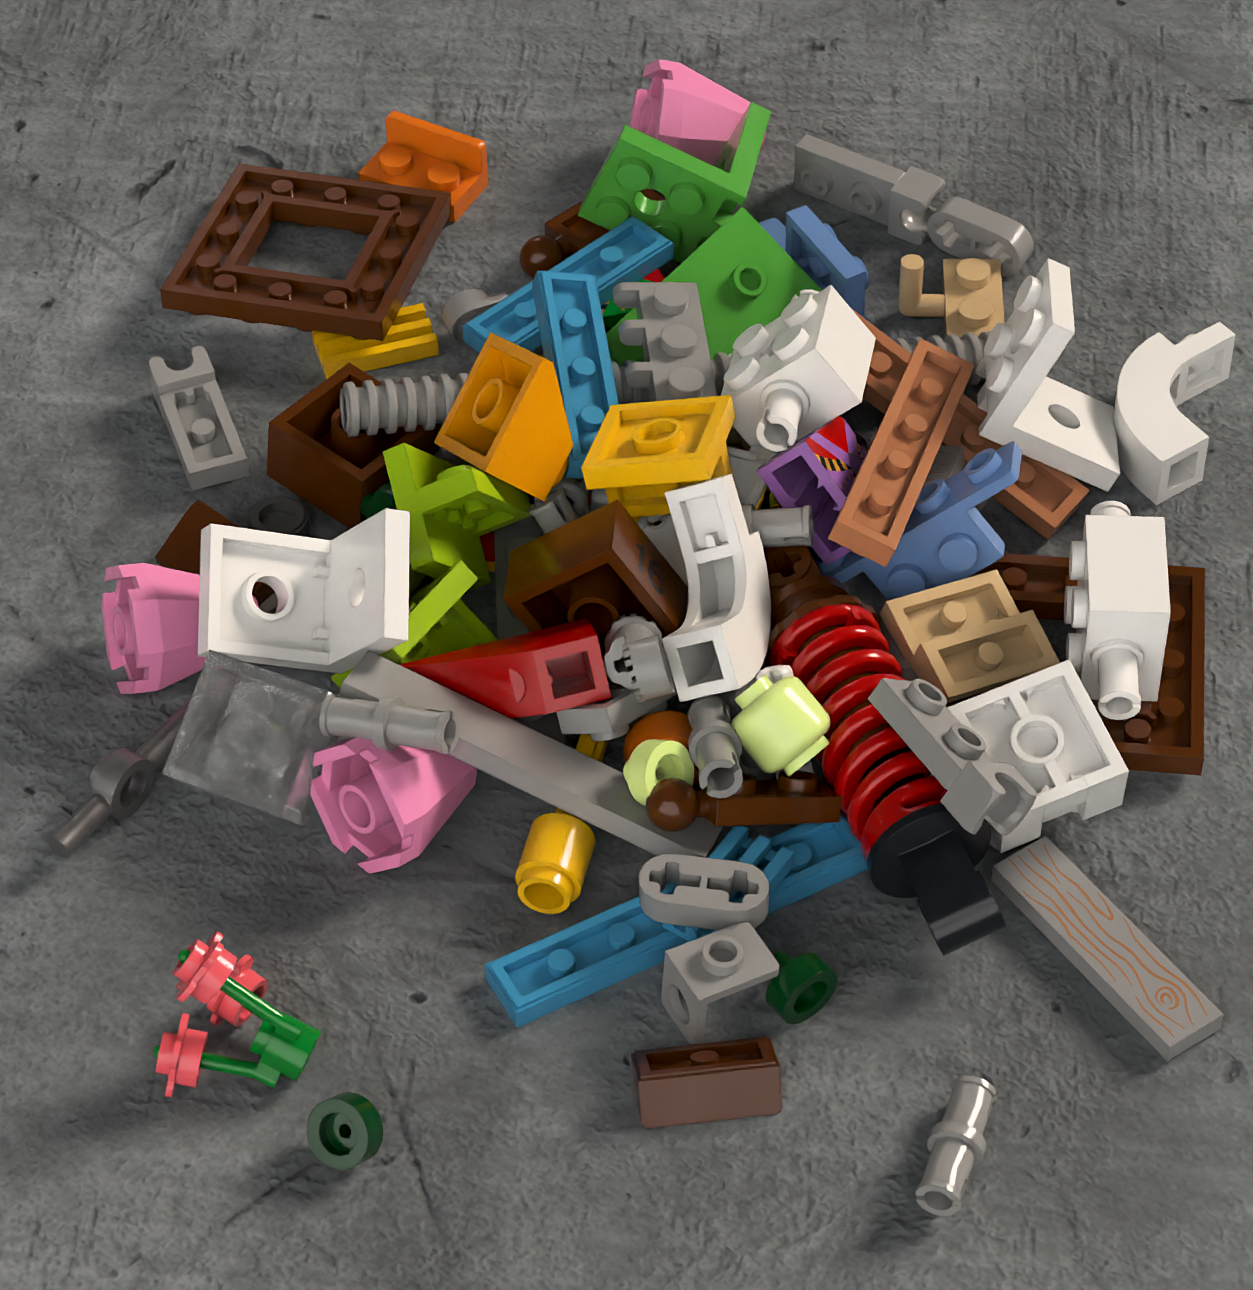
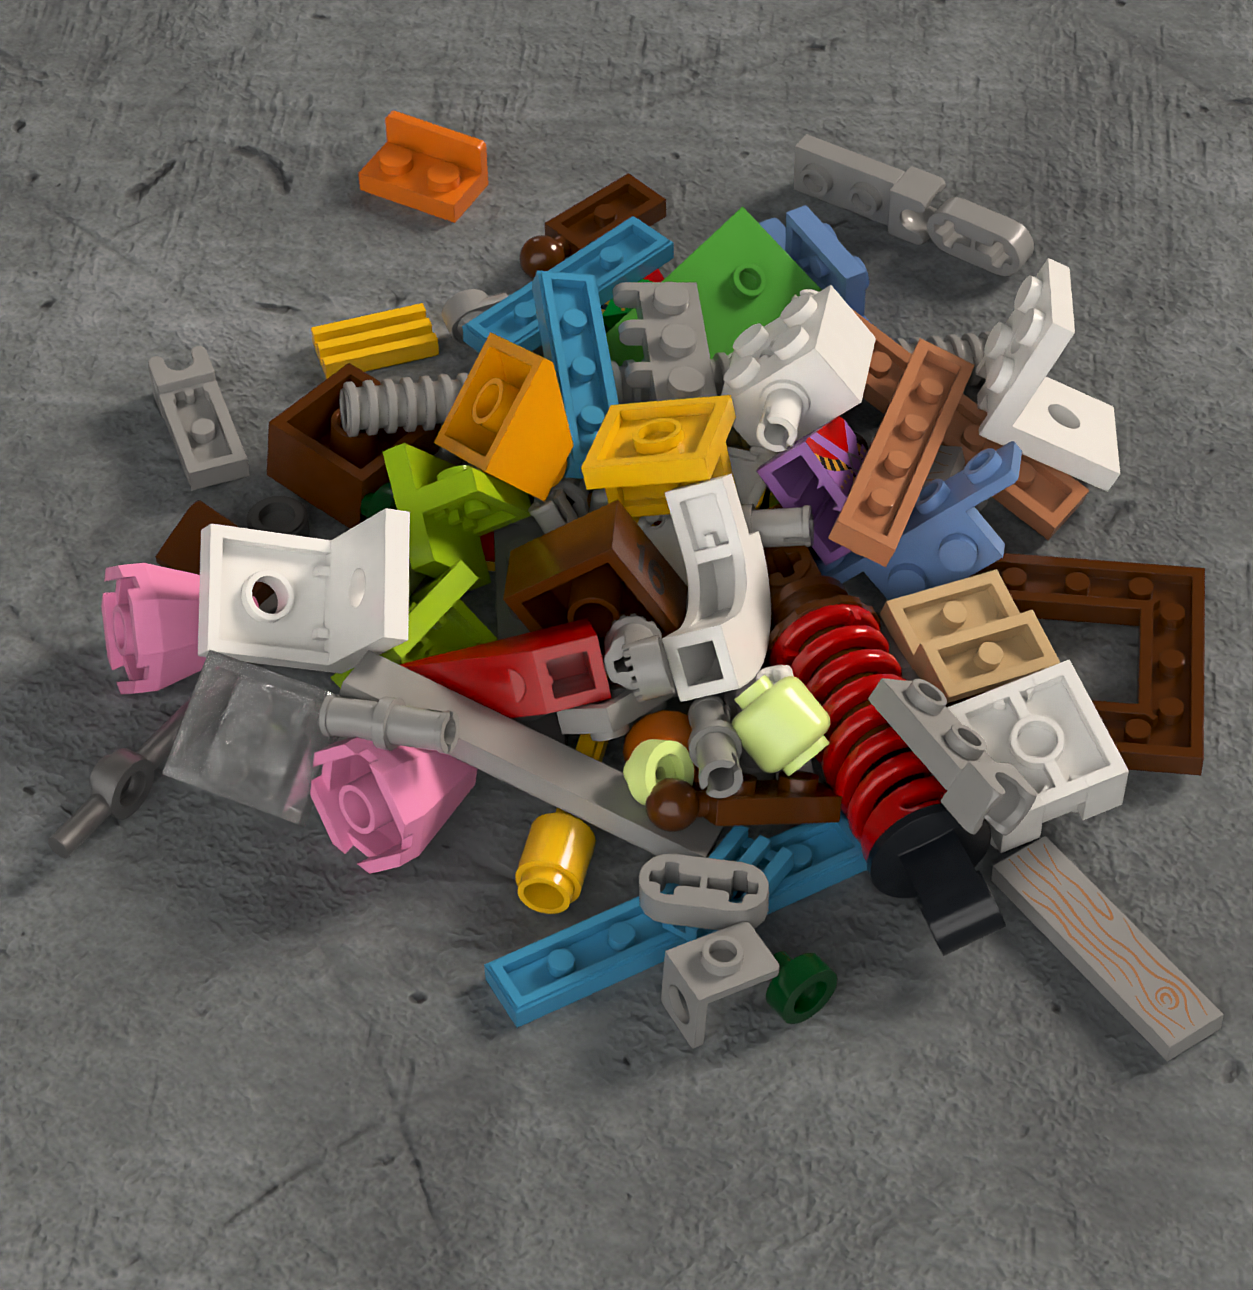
(214, 269): reddish brown plate -> none
(233, 995): plant -> none
(344, 1131): dark green tile -> none
(687, 110): bright pink cone -> none
(695, 192): bright green bracket -> none
(707, 1082): reddish brown slope -> none
(956, 1146): light grey pin -> none
(969, 298): tan plate -> none
(1118, 608): white brick -> none
(1155, 441): white arch -> none

